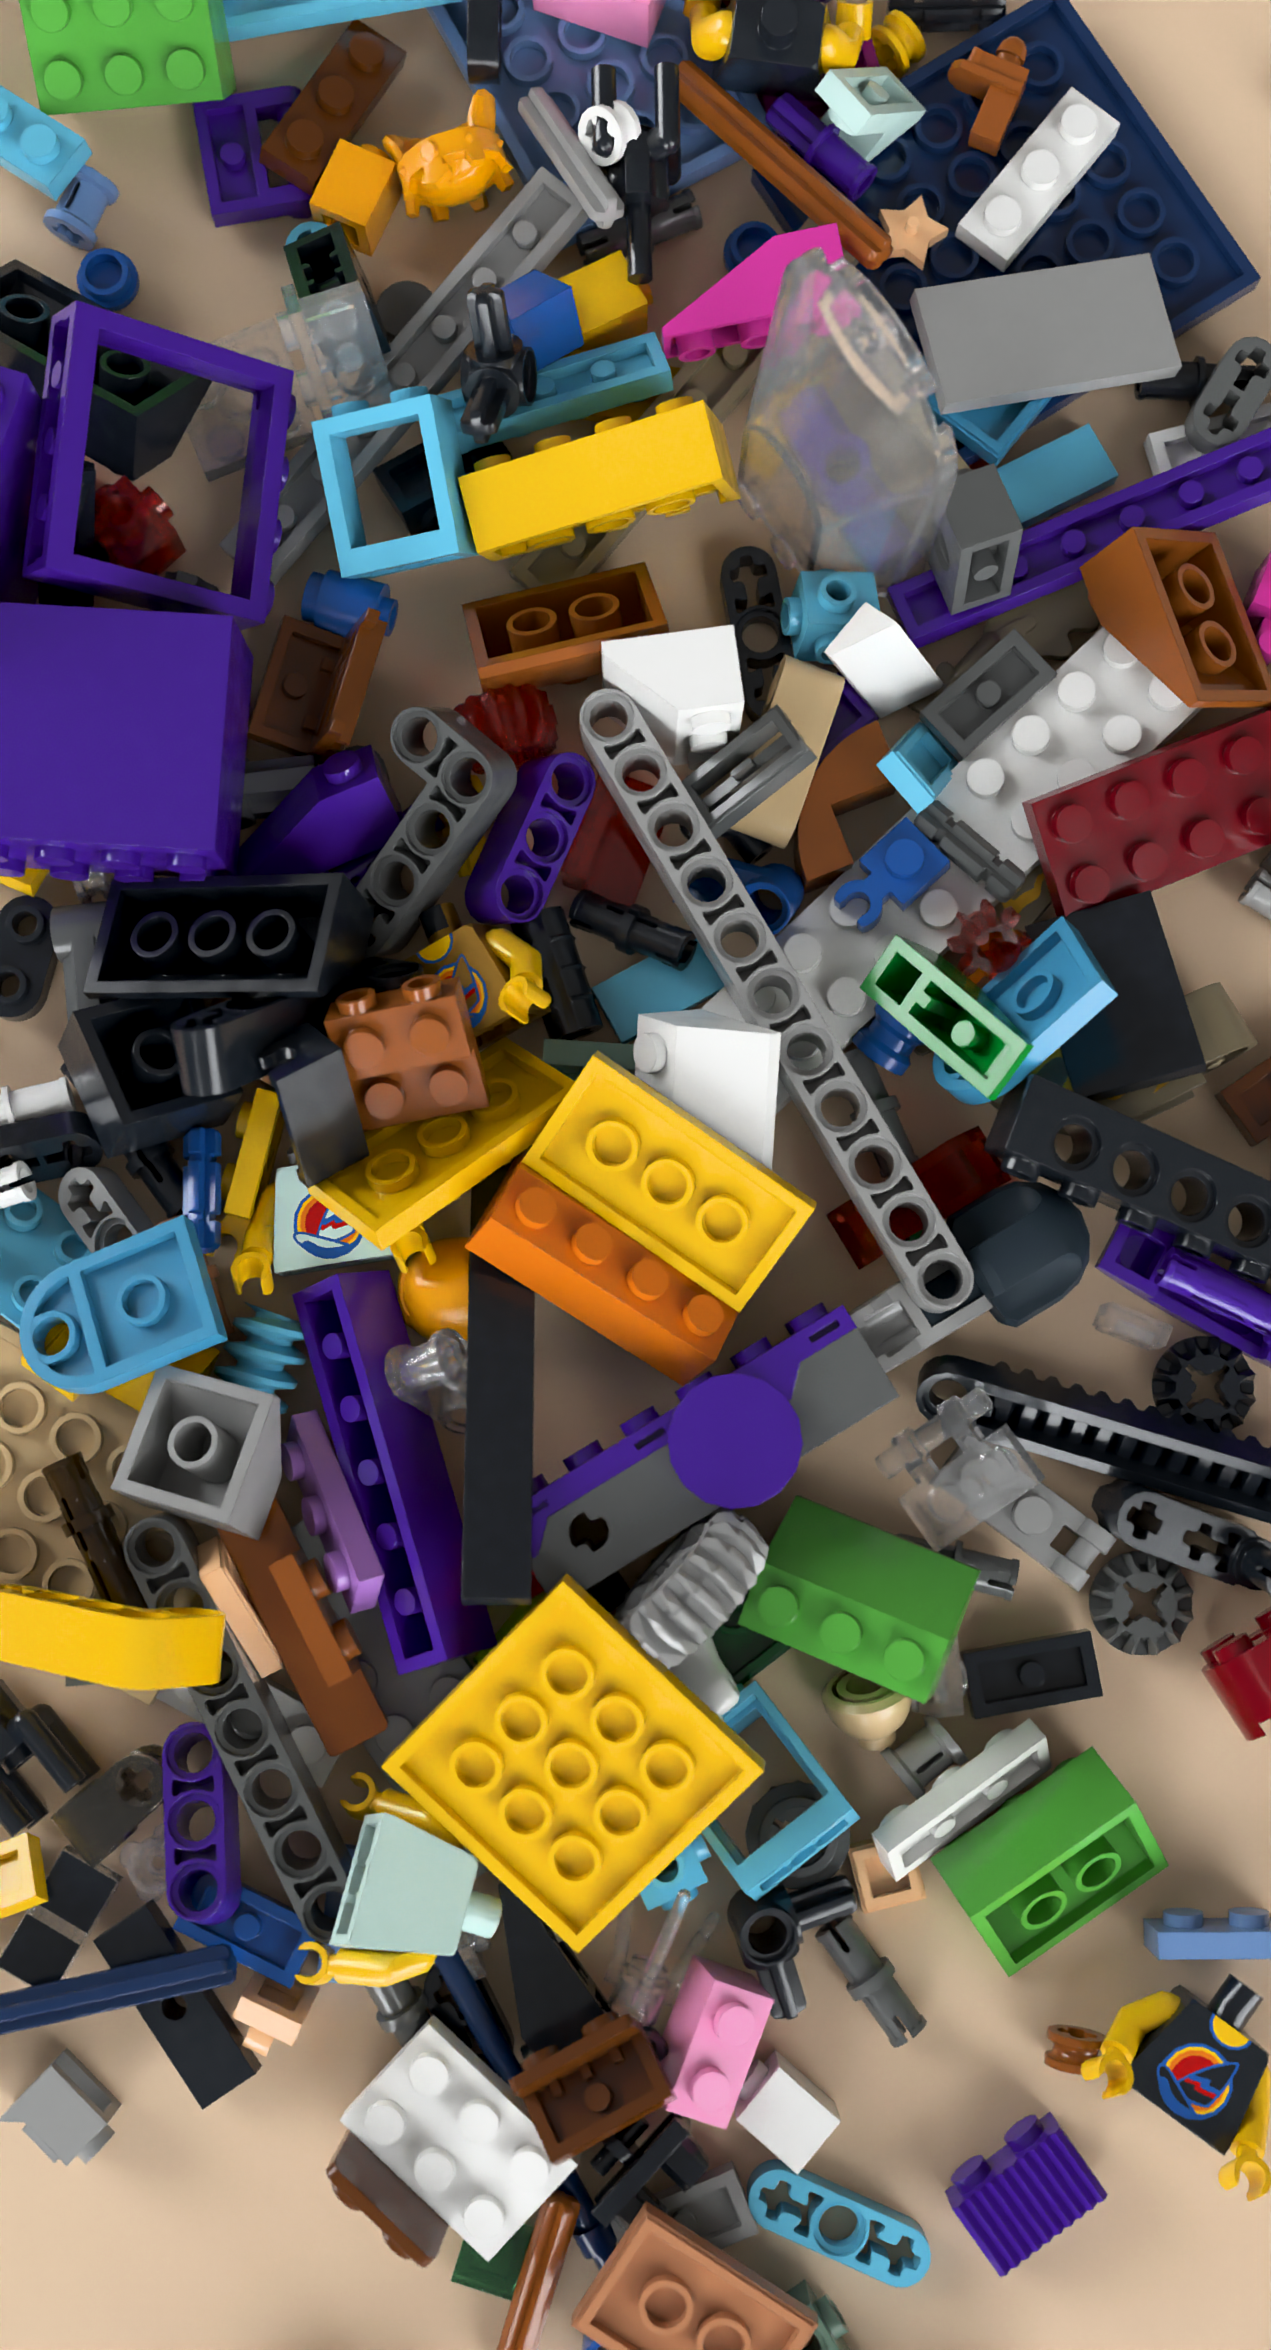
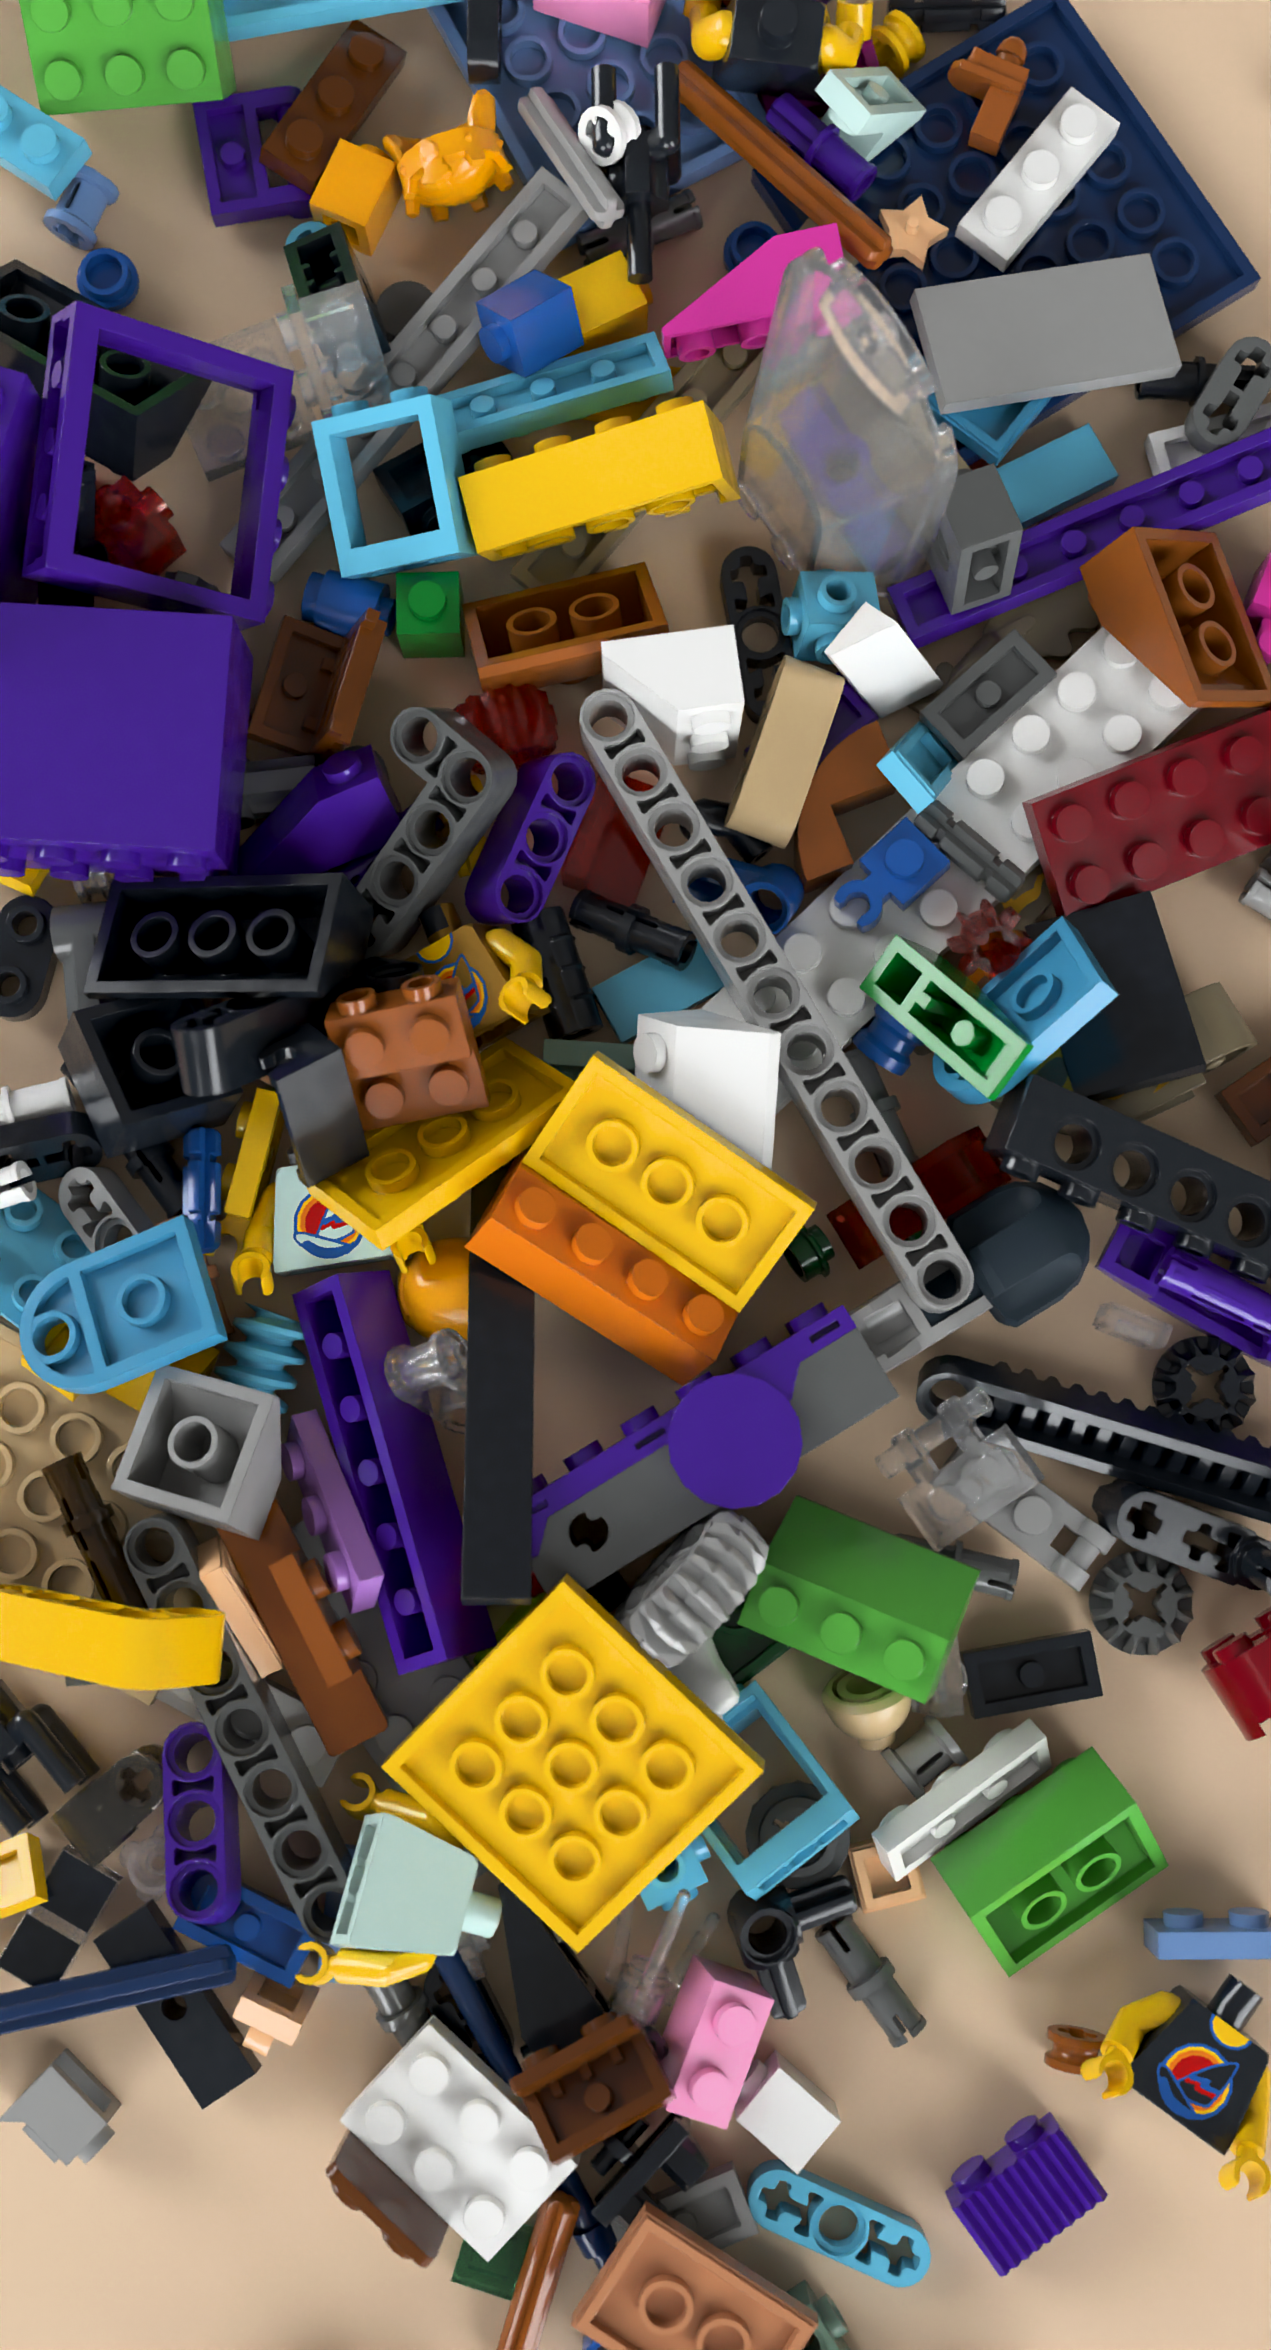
(430, 614): none -> green brick
(494, 366): black axle -> none
(753, 778): dark grey tile -> none
(809, 1253): none -> dark green plate

